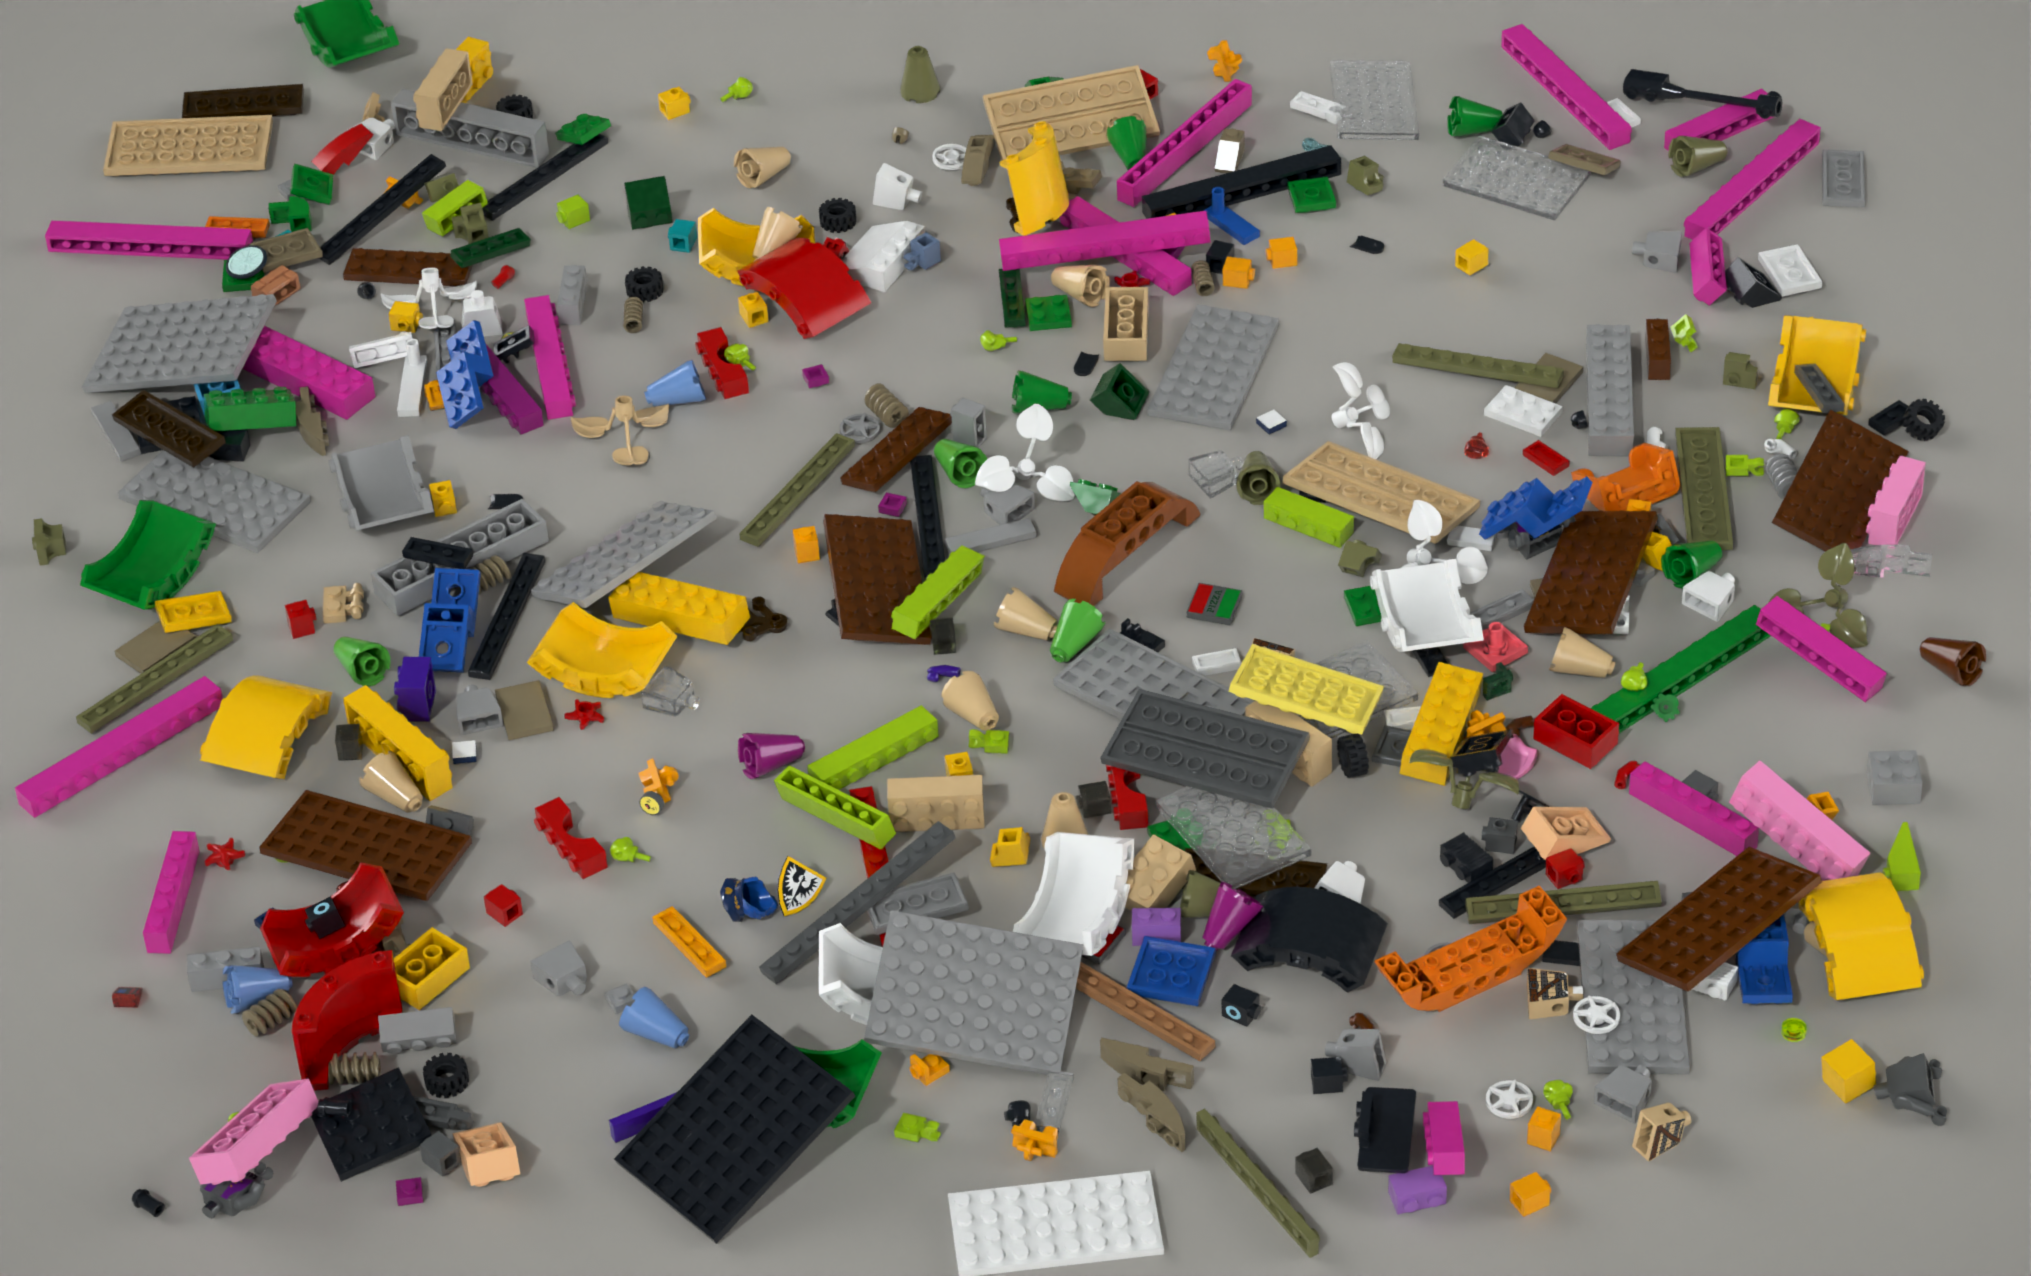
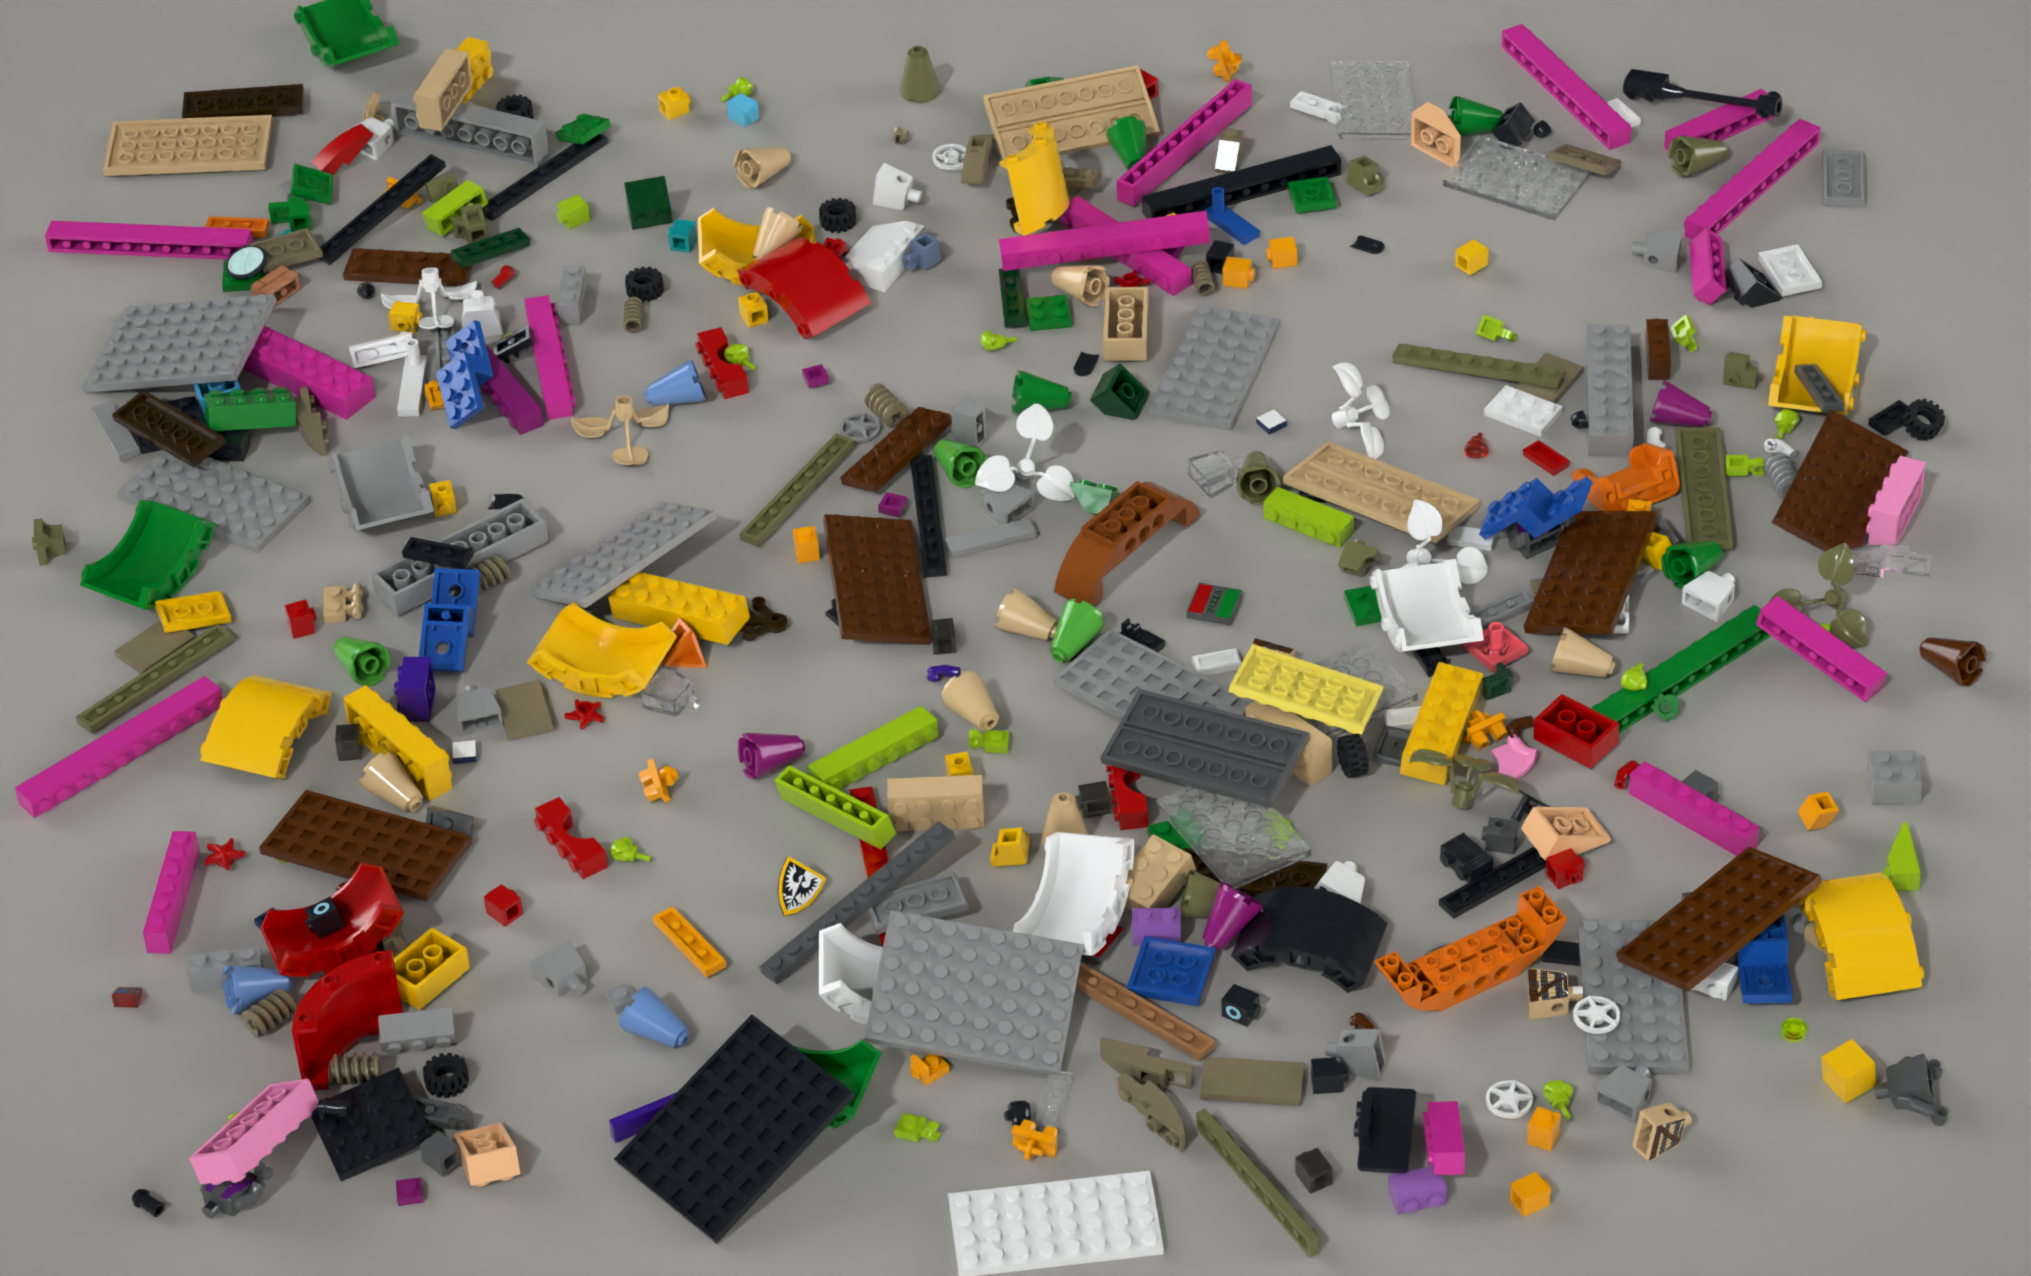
(506, 616): black tile -> none
(651, 803): tile -> none
(685, 649): none -> orange slope
(743, 110): none -> medium azure brick
(747, 898): piece -> none
(937, 592): lime brick -> none
(1252, 1081): none -> dark tan tile
(1311, 144): clear light blue arm -> none
(1435, 134): none -> light nougat slope
(1480, 753): black slope -> none
(1493, 329): none -> lime plate
(1570, 901): olive plate -> none
(1679, 408): none -> magenta cone
(1797, 825): bright pink brick -> none

